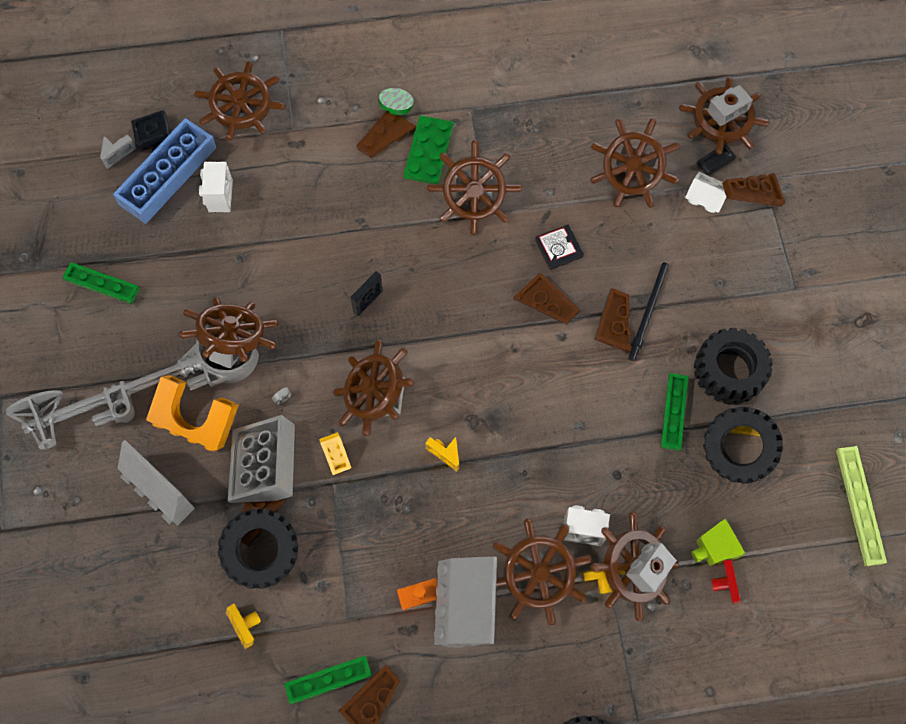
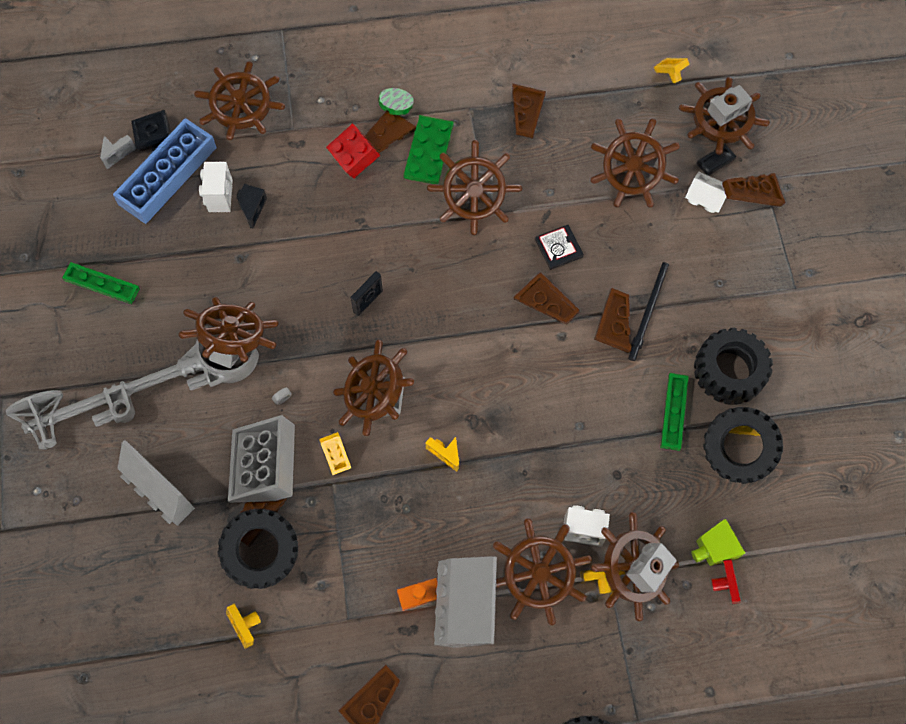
(166, 414): light orange arch -> none
(251, 203): none -> black slope
(327, 680): green plate -> none
(353, 151): none -> red brick
(527, 109): none -> reddish brown wing
(673, 67): none -> yellow tile
(861, 506): yellowish green tile -> none

